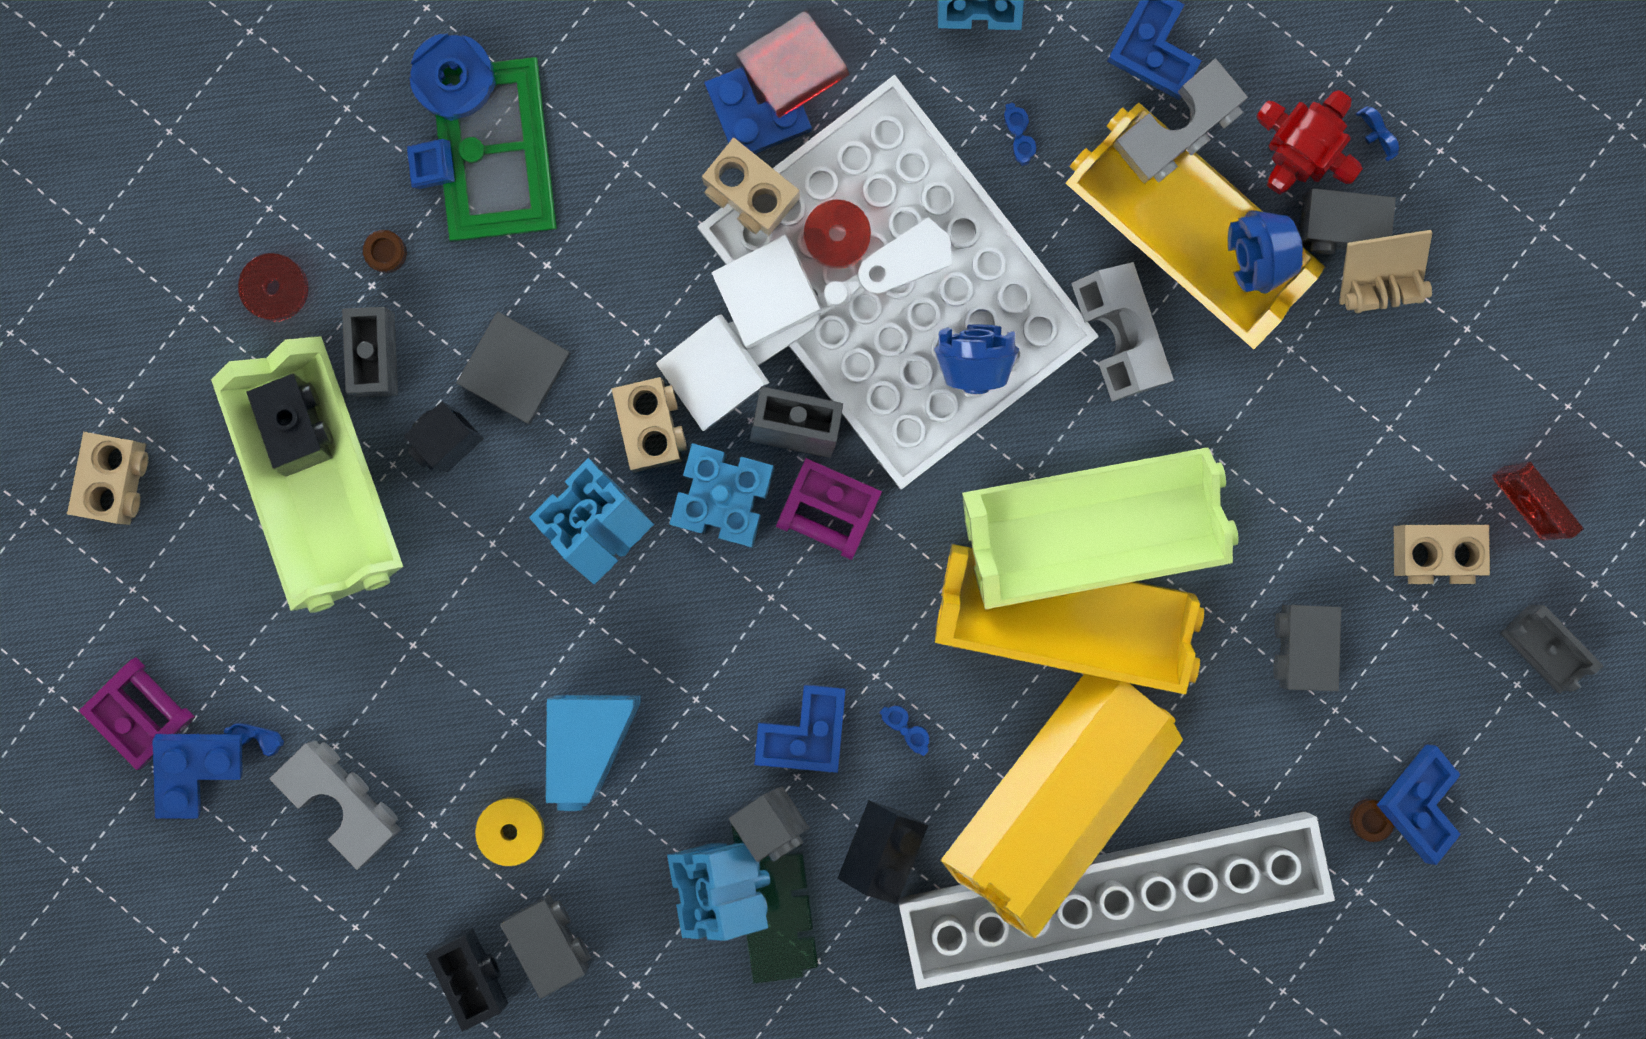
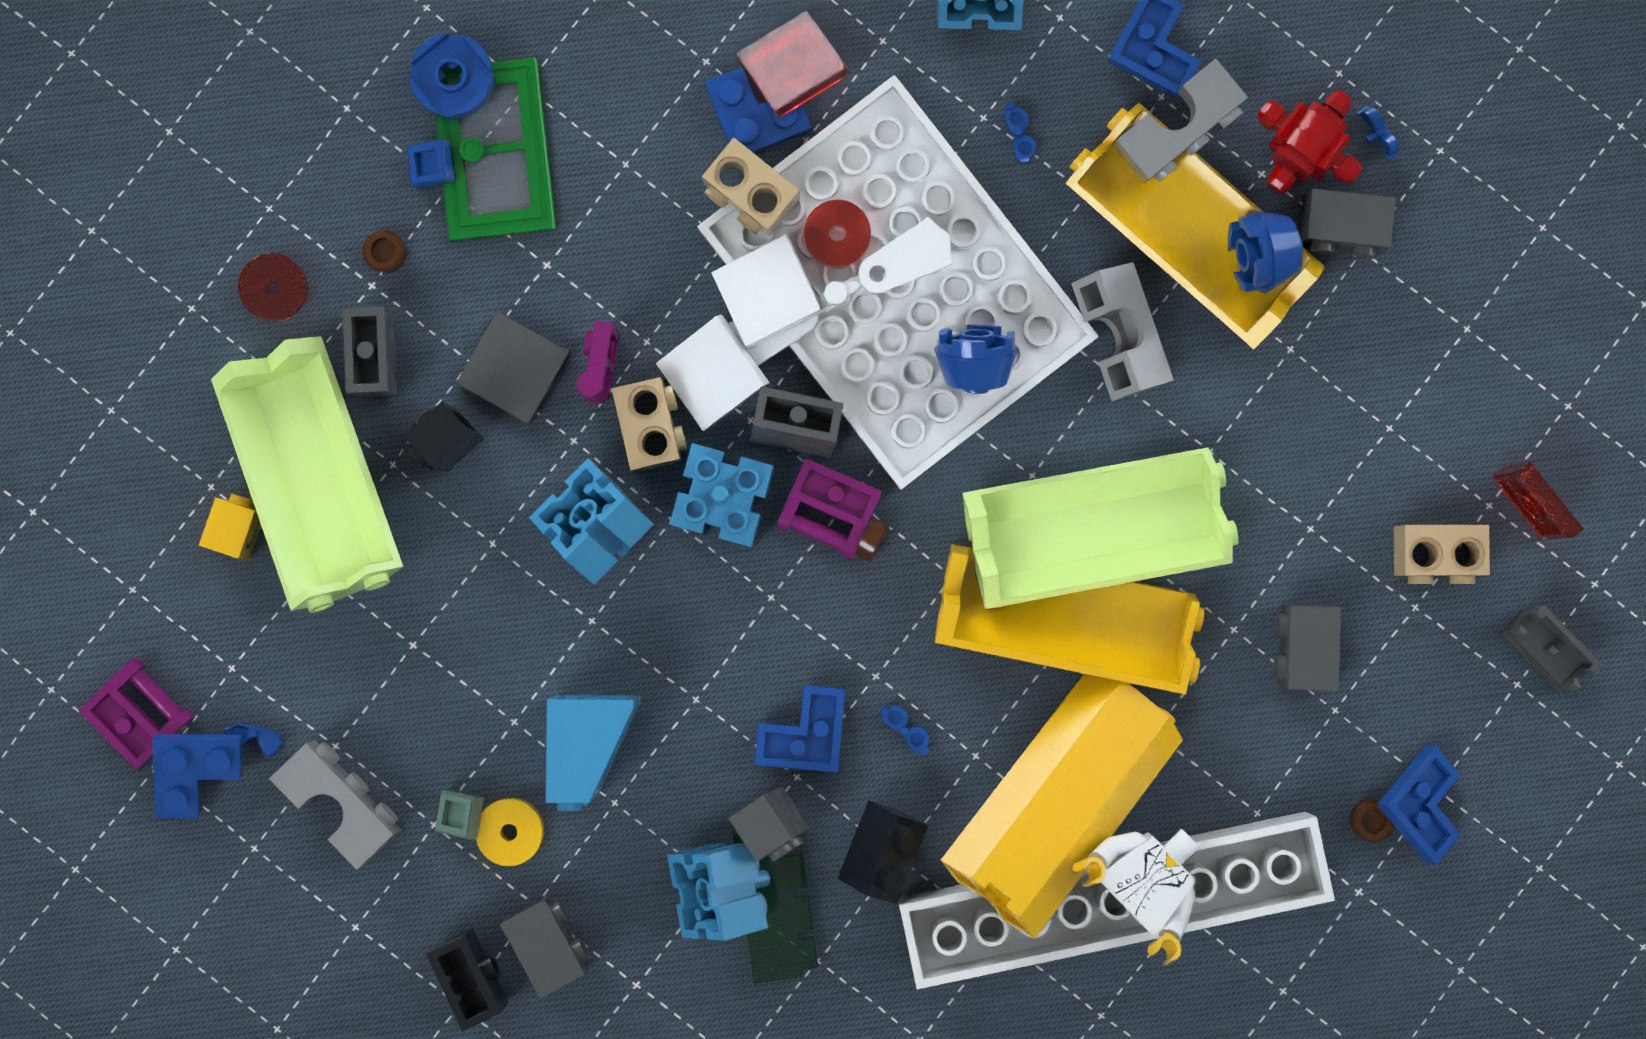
(95, 476): tan brick -> none
(232, 527): none -> yellow brick
(291, 424): black brick -> none
(459, 814): none -> sand green tile
(601, 349): none -> magenta plate
(872, 540): none -> reddish brown tile
(1148, 883): none -> white torso
(1384, 270): tan hinge -> none

